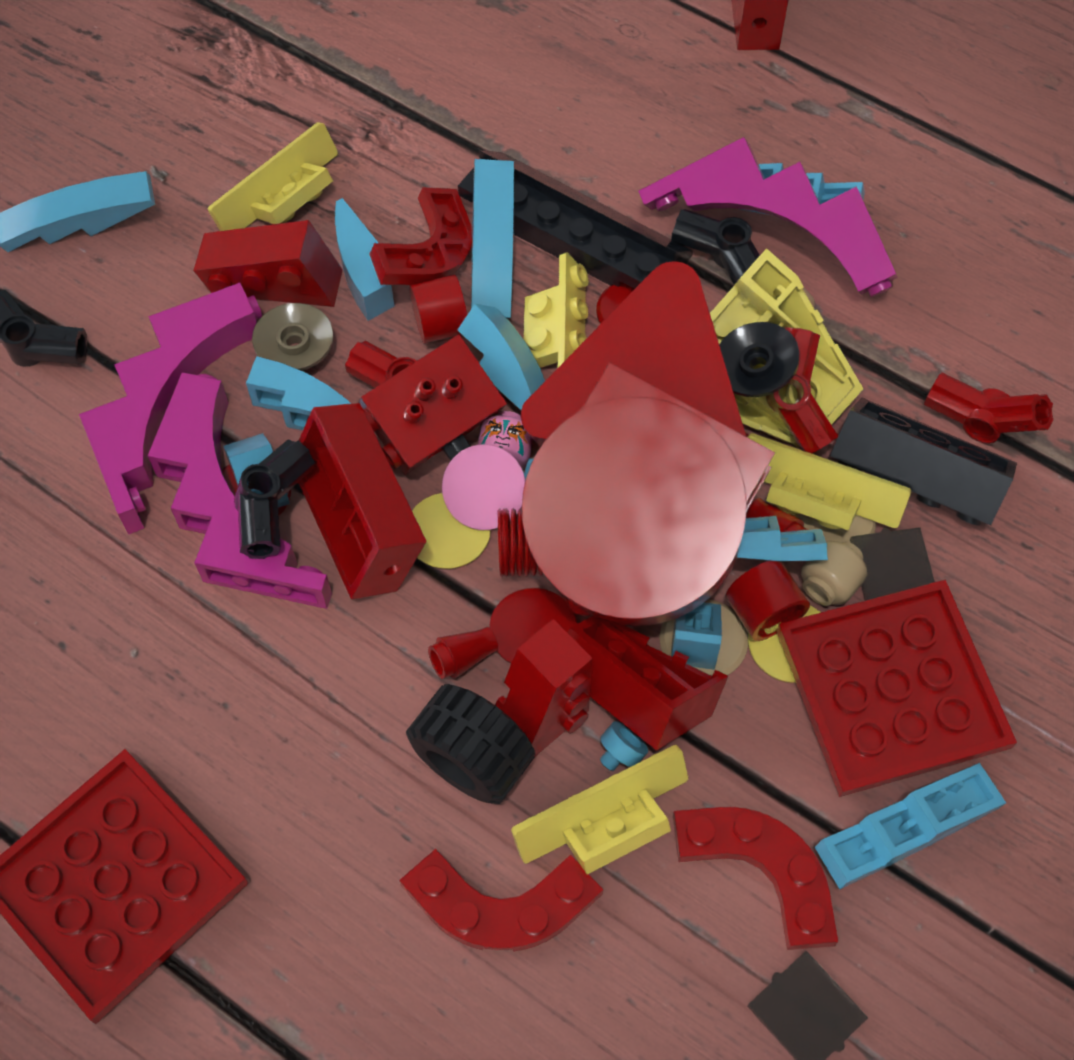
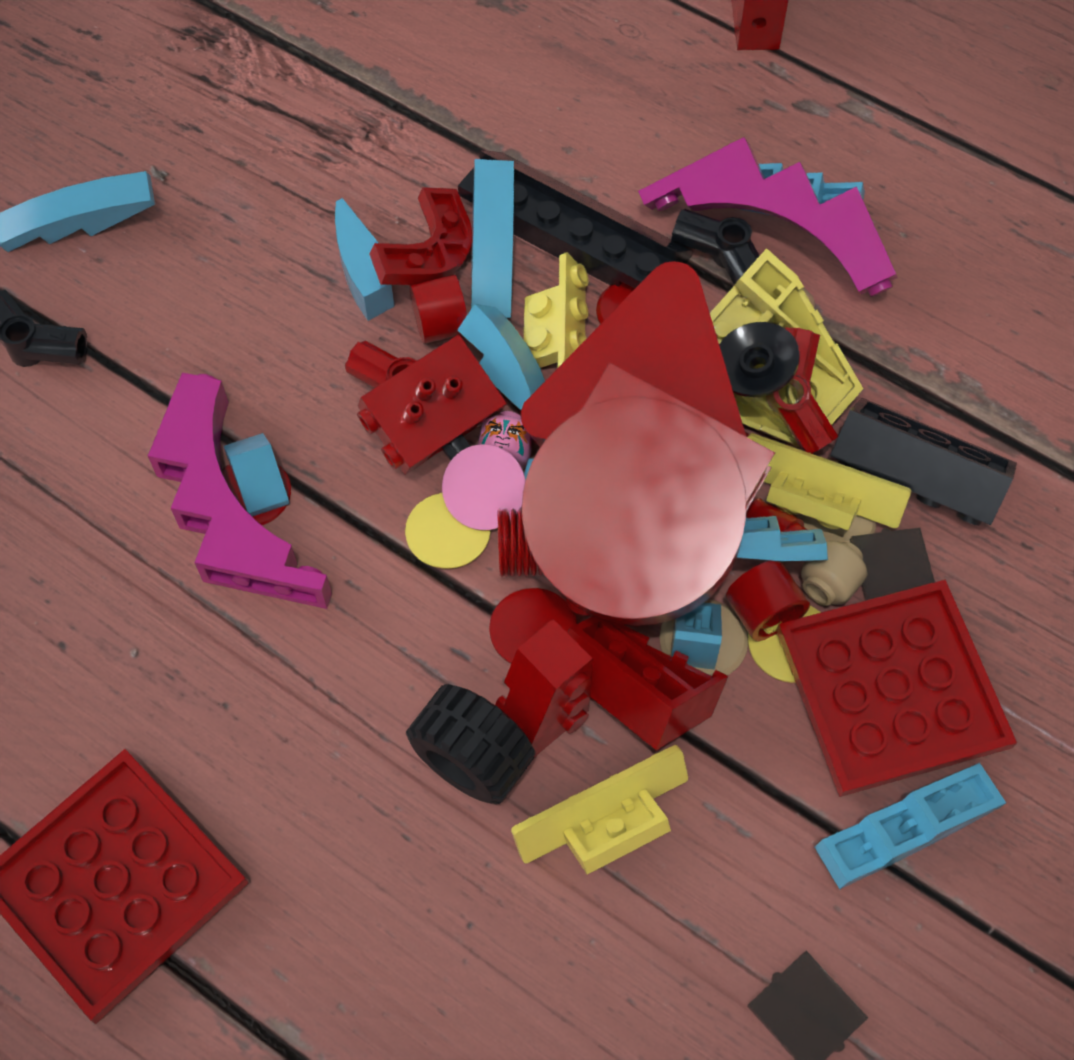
(125, 429): dark pink arch -> none
(259, 512): black piece -> none
(271, 263): red wedge -> none
(279, 184): light yellow bracket -> none
(289, 391): medium azure slope -> none
(291, 325): dark tan dish -> none
(358, 502): red brick -> none
(459, 652): red cone -> none
(495, 922): red plate -> none
(621, 746): medium azure tile -> none
(774, 850): red plate -> none
(989, 411): red piece -> none

